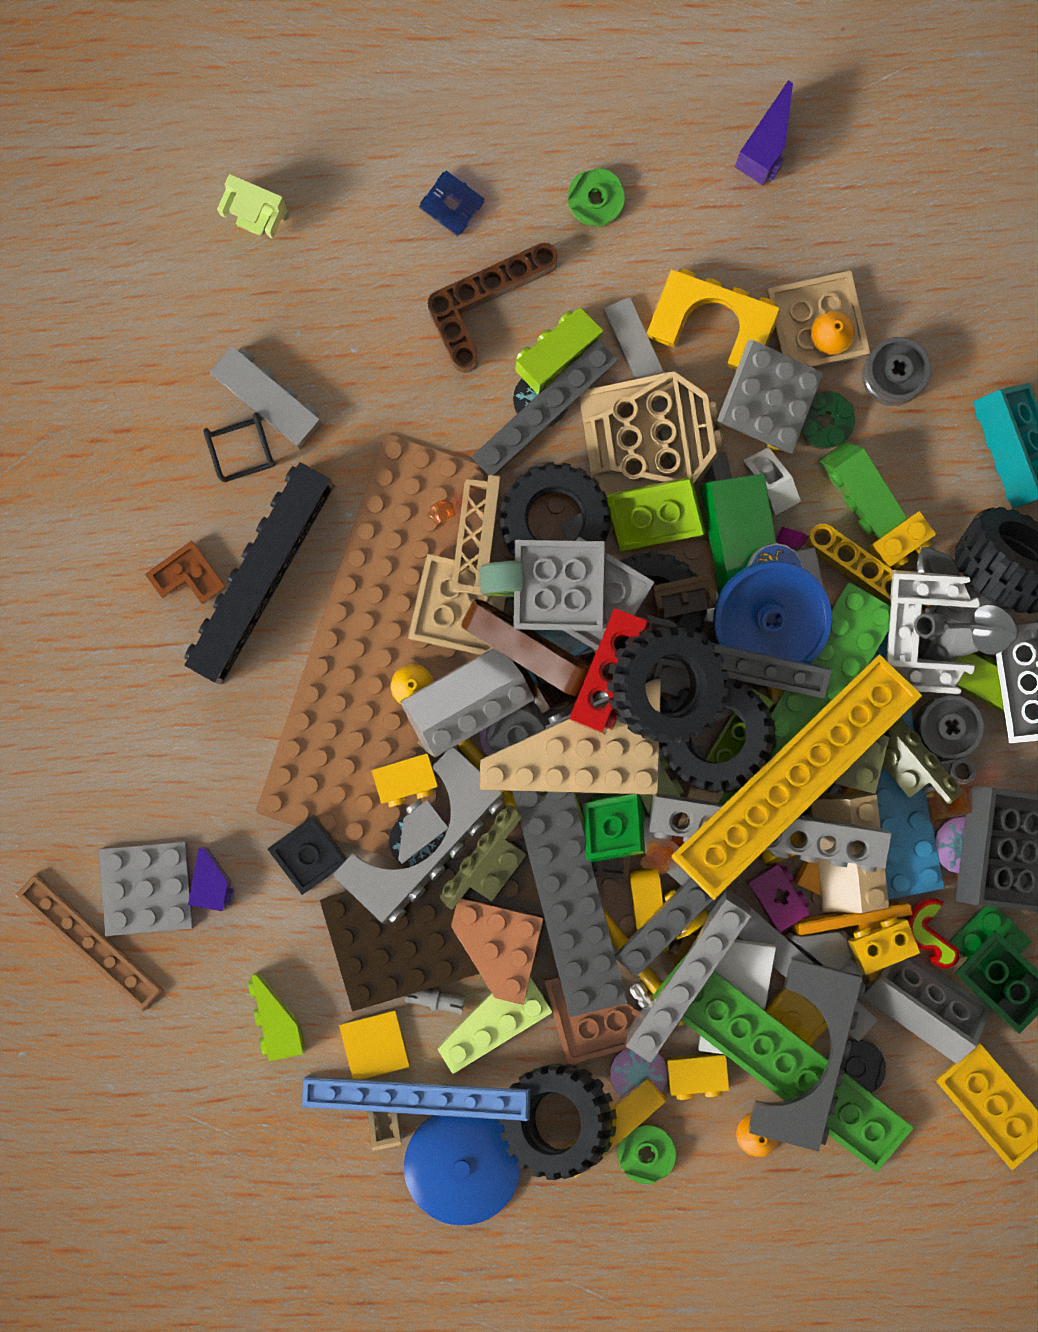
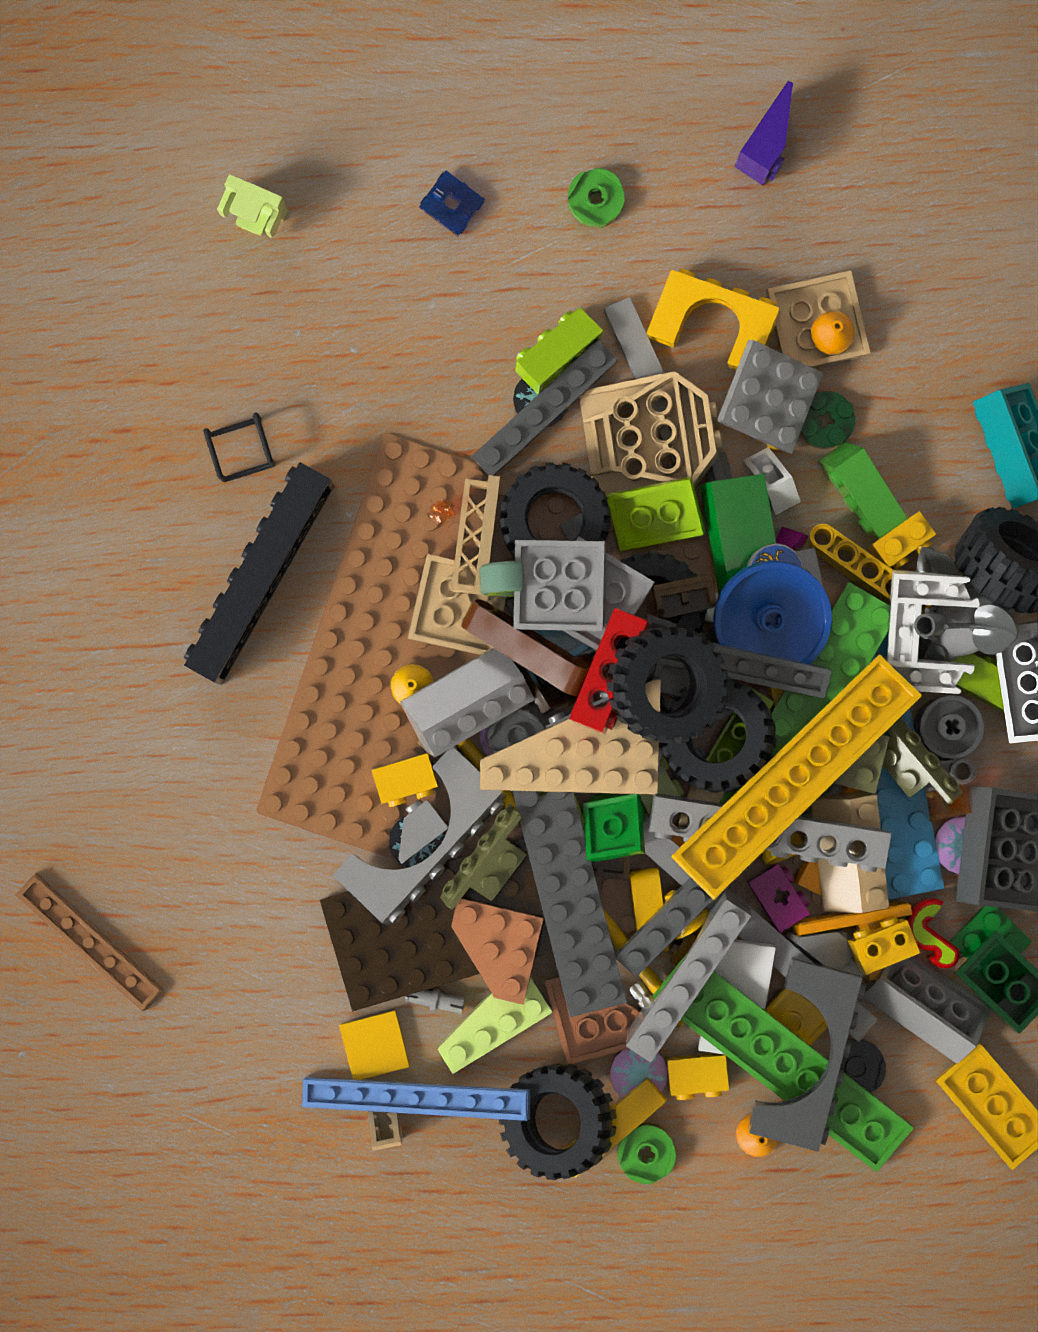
(145, 888): light grey plate -> none
(186, 566): dark orange plate -> none
(210, 883): dark purple slope -> none
(263, 395): light grey brick -> none
(279, 1025): lime slope -> none
(307, 854): black plate -> none
(460, 1169): blue dish -> none
(483, 294): reddish brown beam -> none
(649, 860): clear orange plate -> none
(911, 364): dark grey wheel -> none

